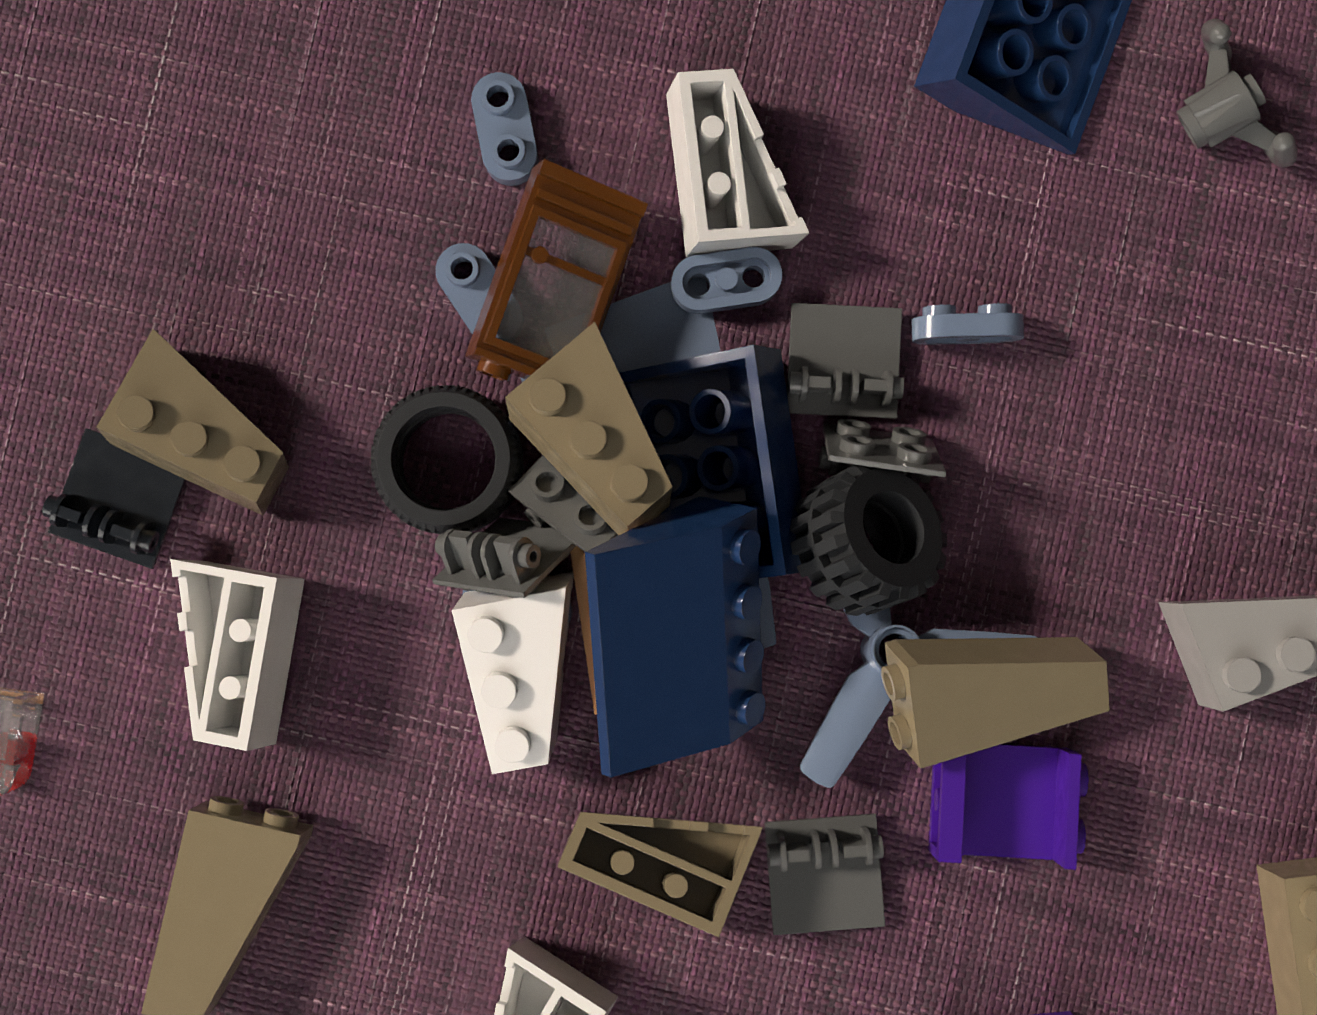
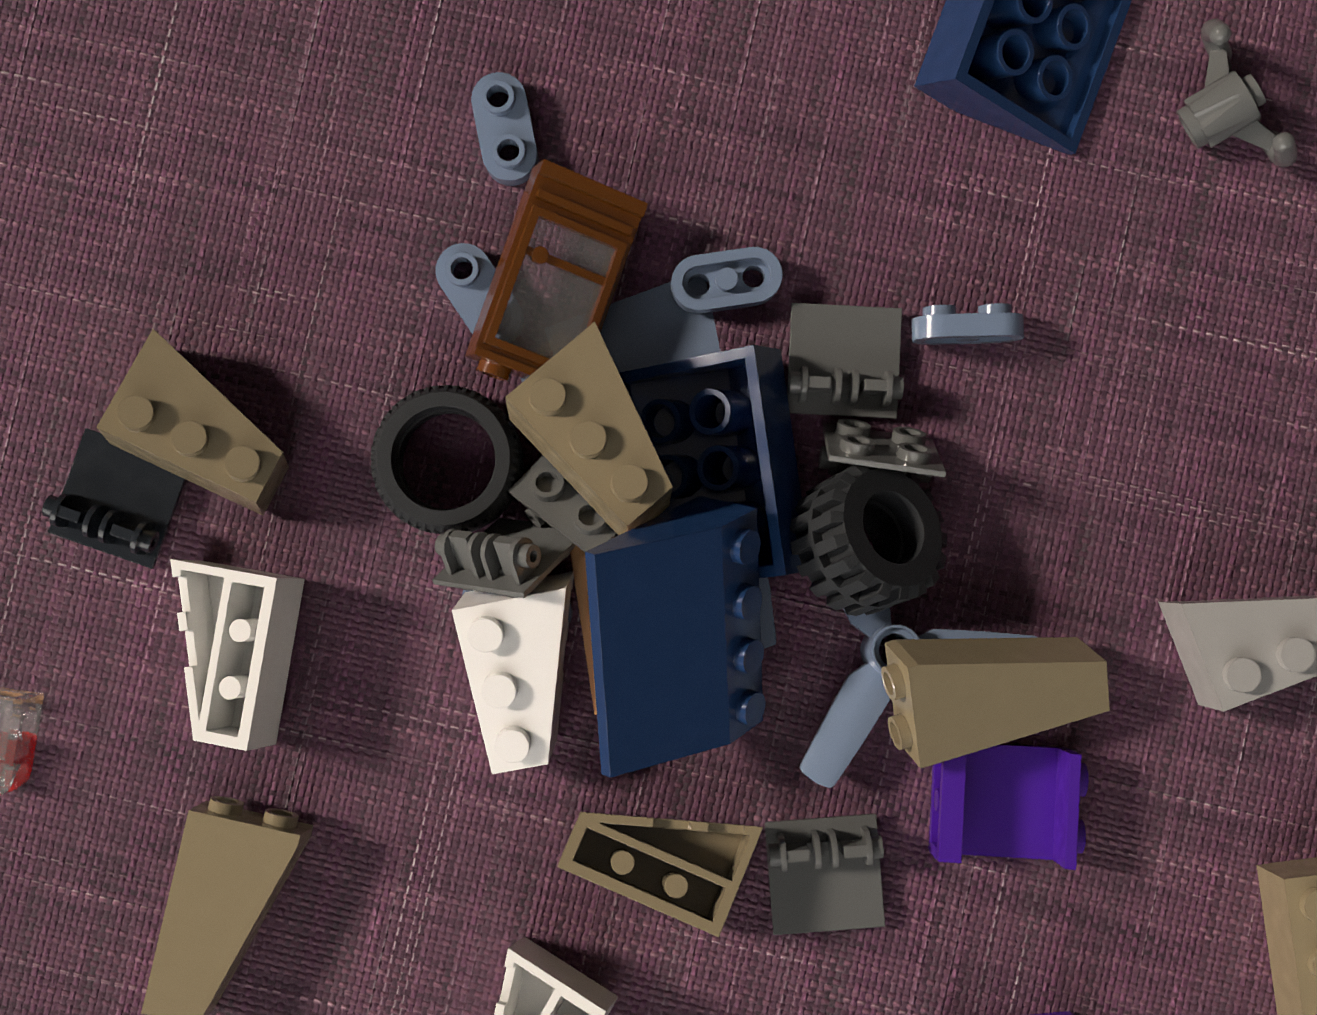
(723, 170): white wedge -> none

